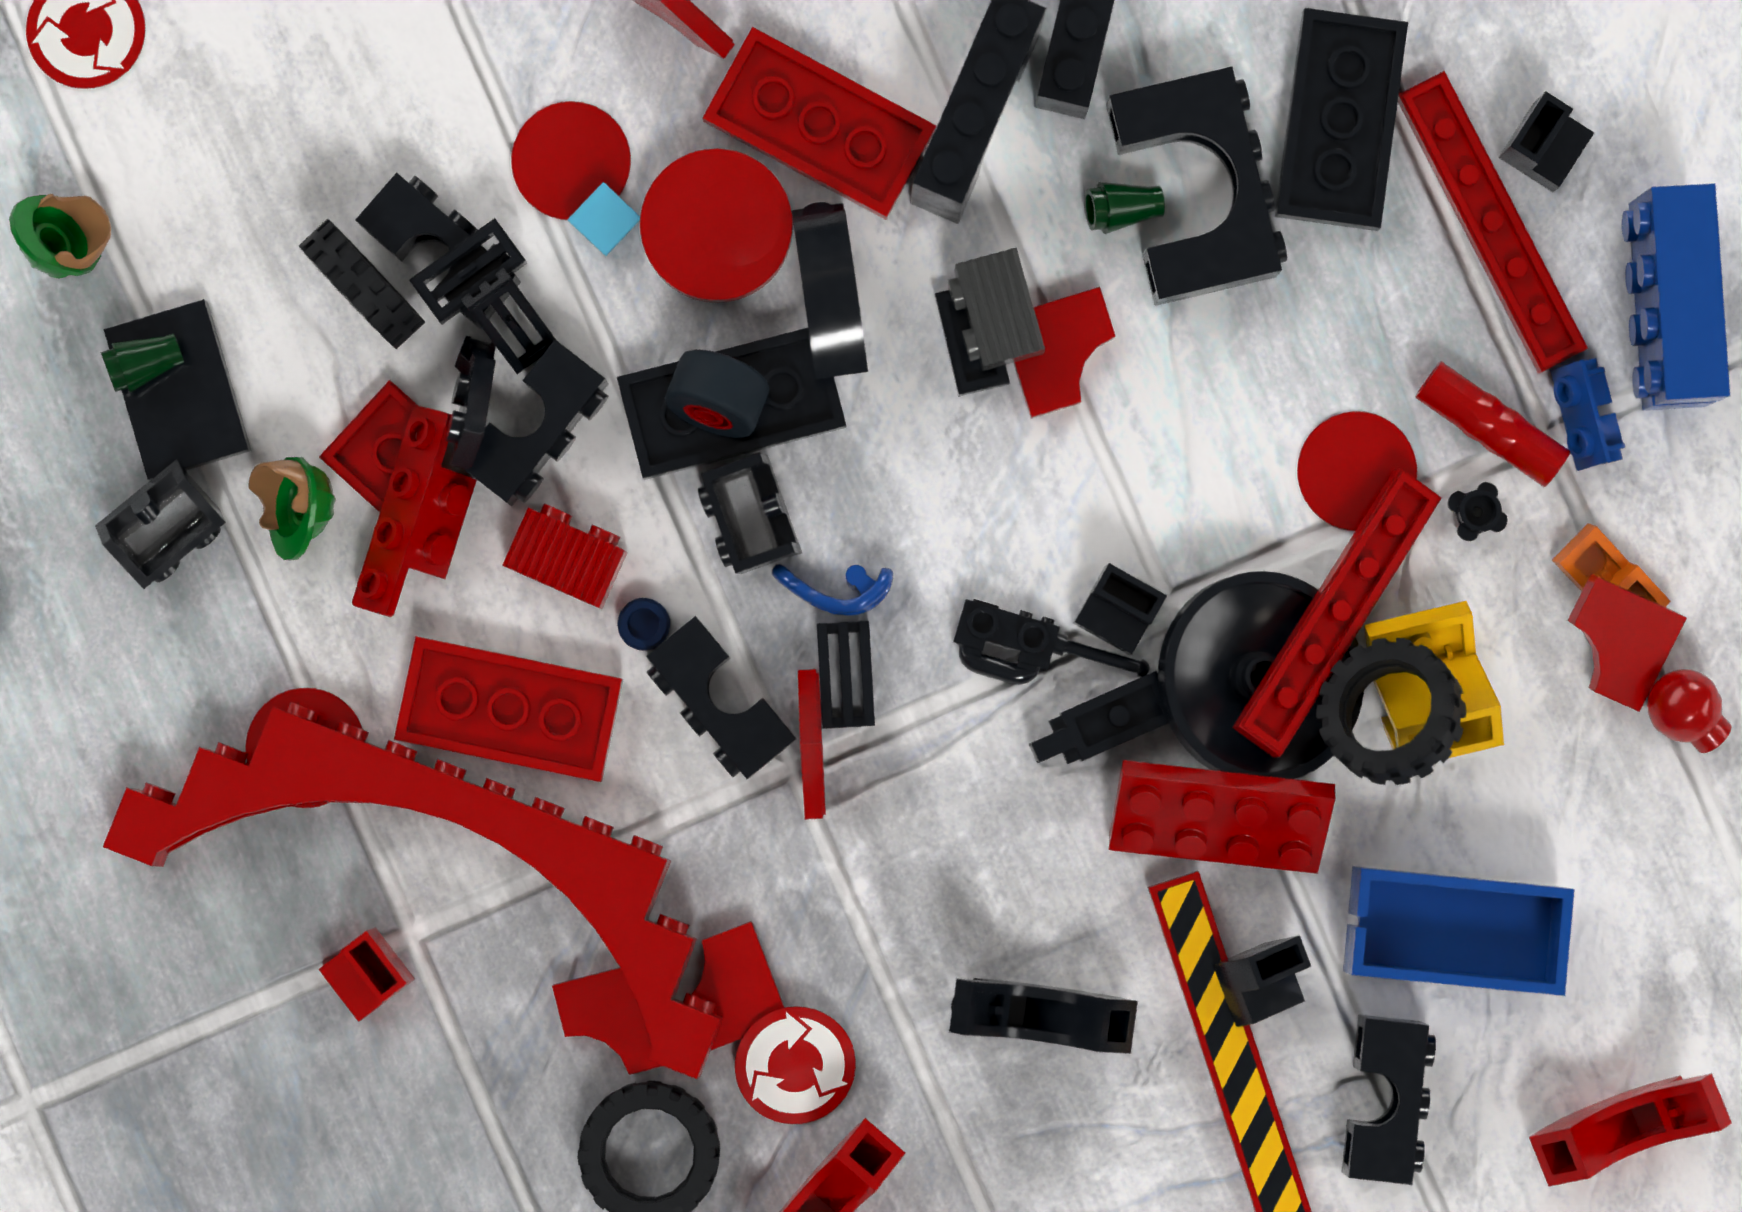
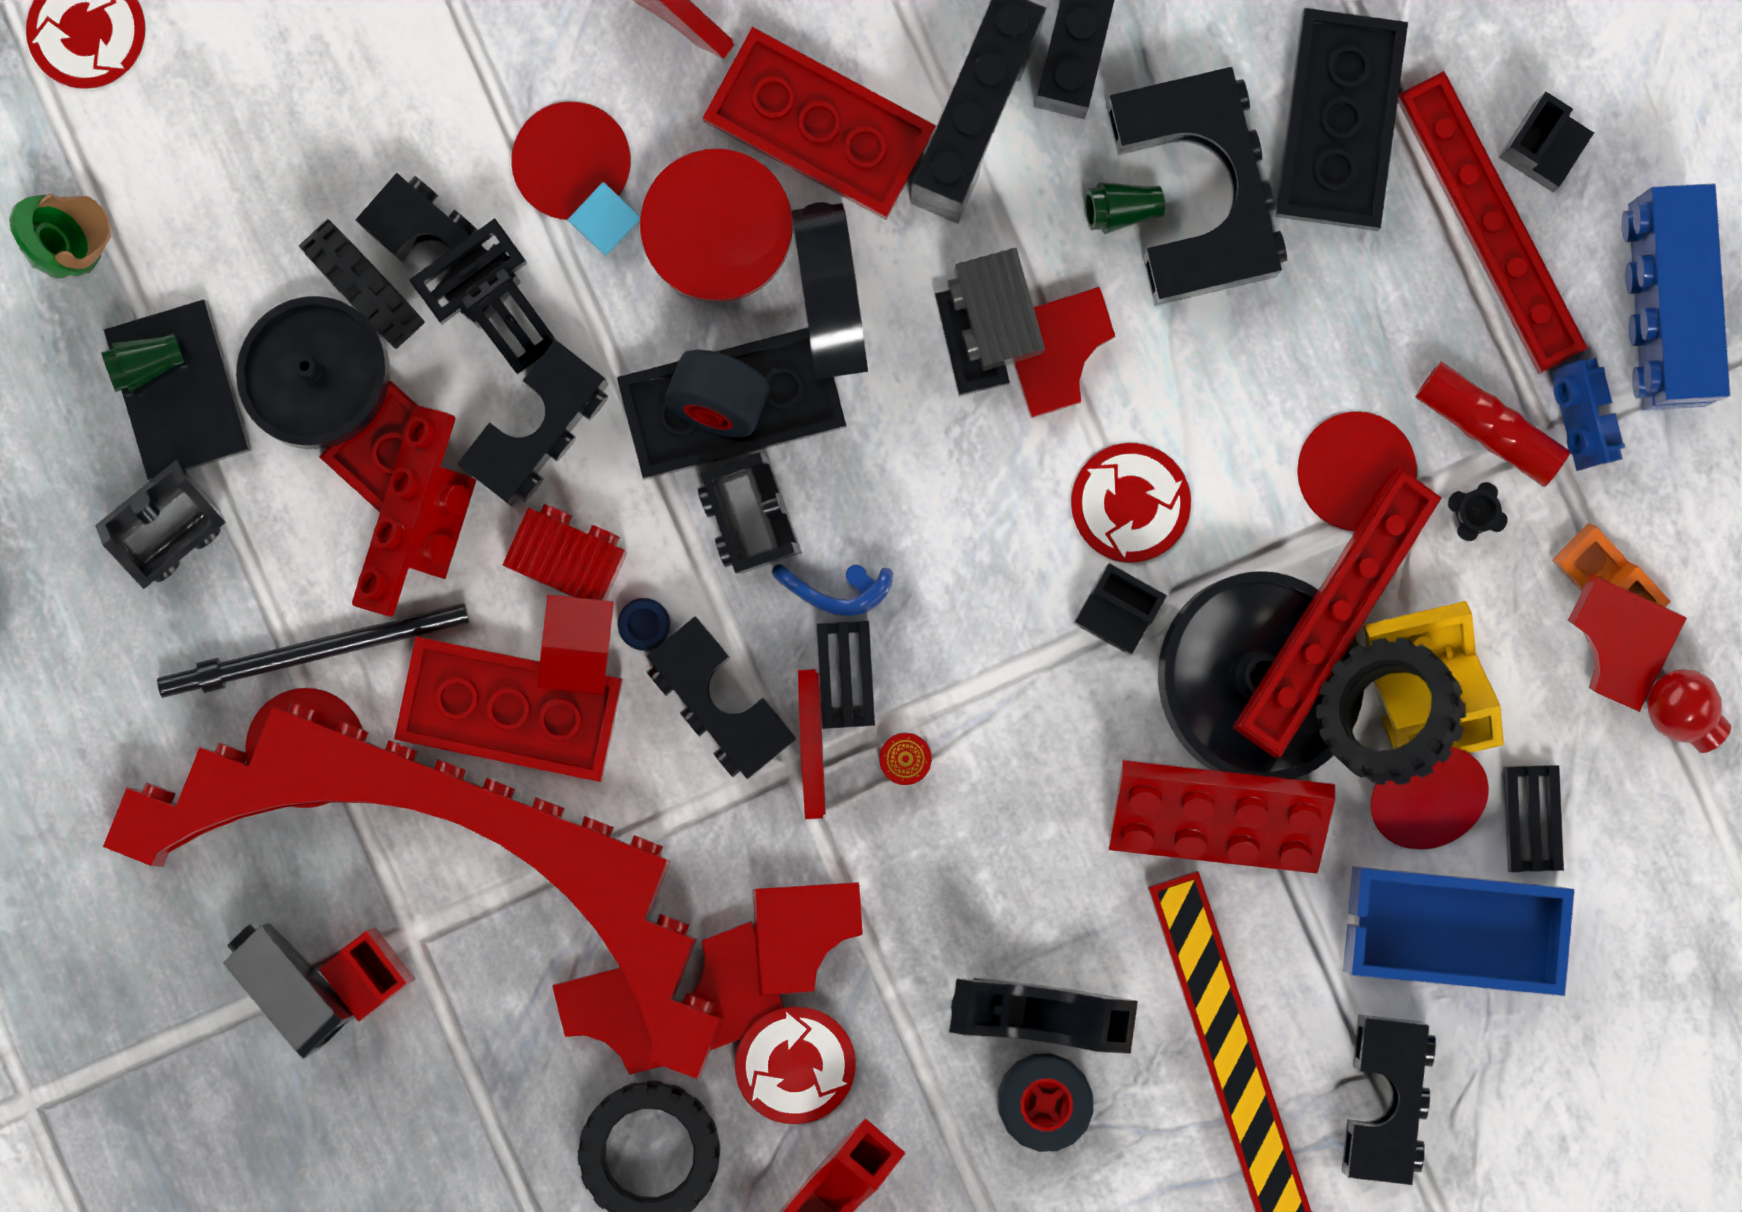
(213, 674): none -> black bar
(287, 988): none -> slope
(294, 502): green piece -> none
(313, 372): none -> black piece
(473, 396): black hinge -> none
(575, 644): none -> red piece
(798, 929): none -> red tile
(905, 758): none -> red tile
(1033, 638): black piece -> none
(1054, 1117): none -> black wheel
(1103, 722): black hinge -> none
(1131, 502): none -> sticker
(1263, 979): black piece -> none
(1434, 807): none -> red sticker
(1554, 818): none -> black tile
(1627, 1124): red arch -> none

